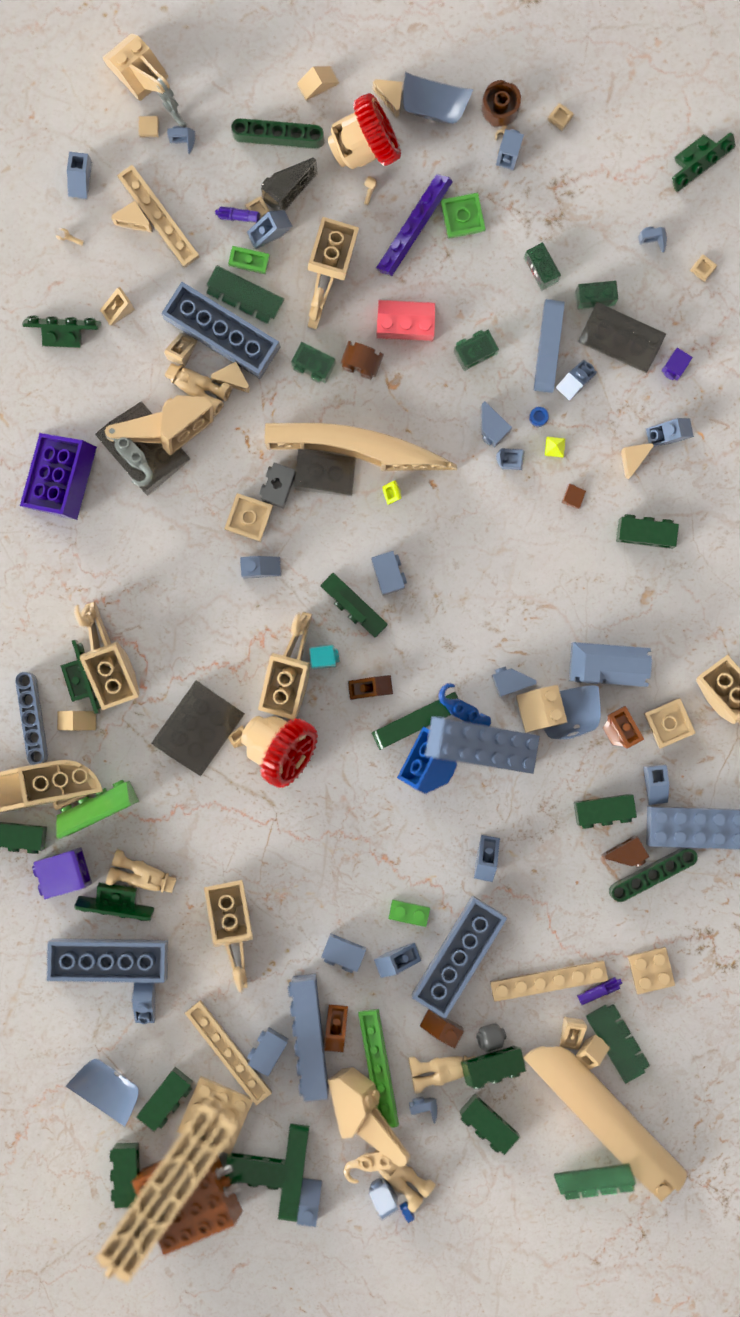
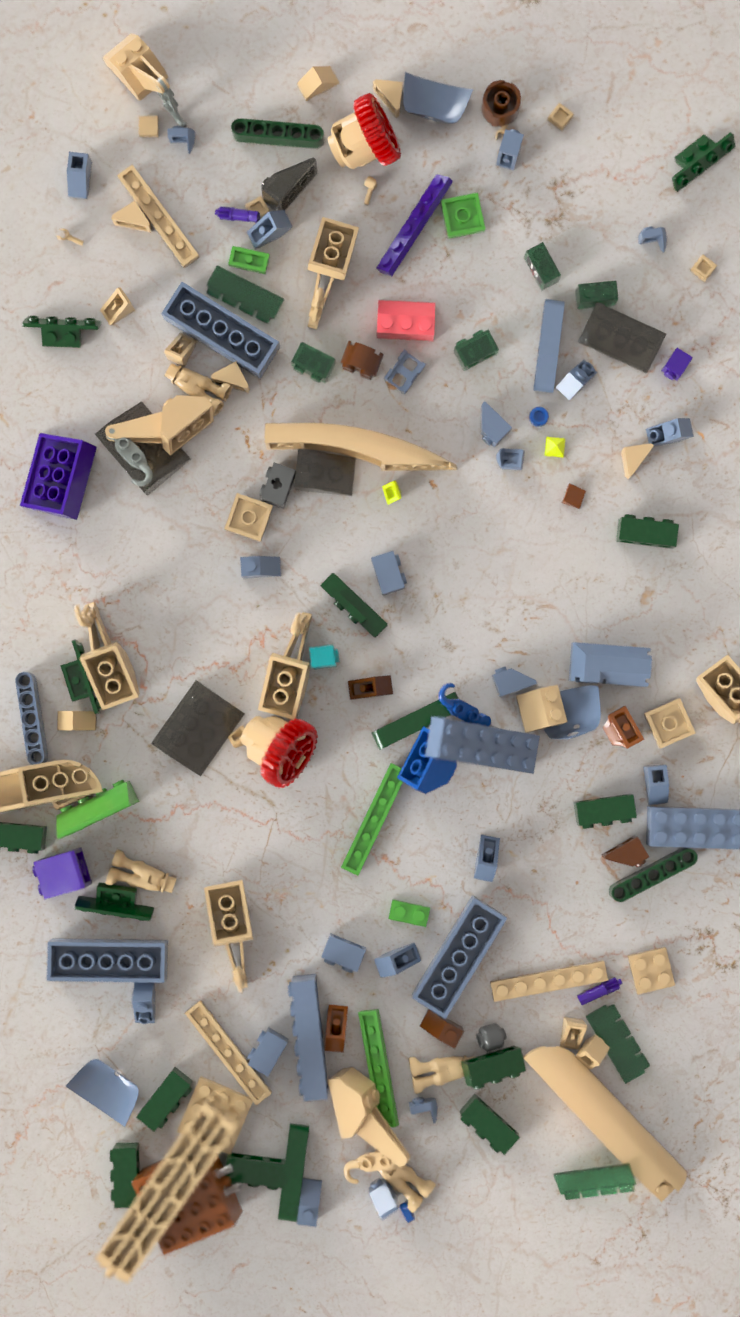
(373, 820): none -> bright green plate
(409, 375): none -> sand blue piece

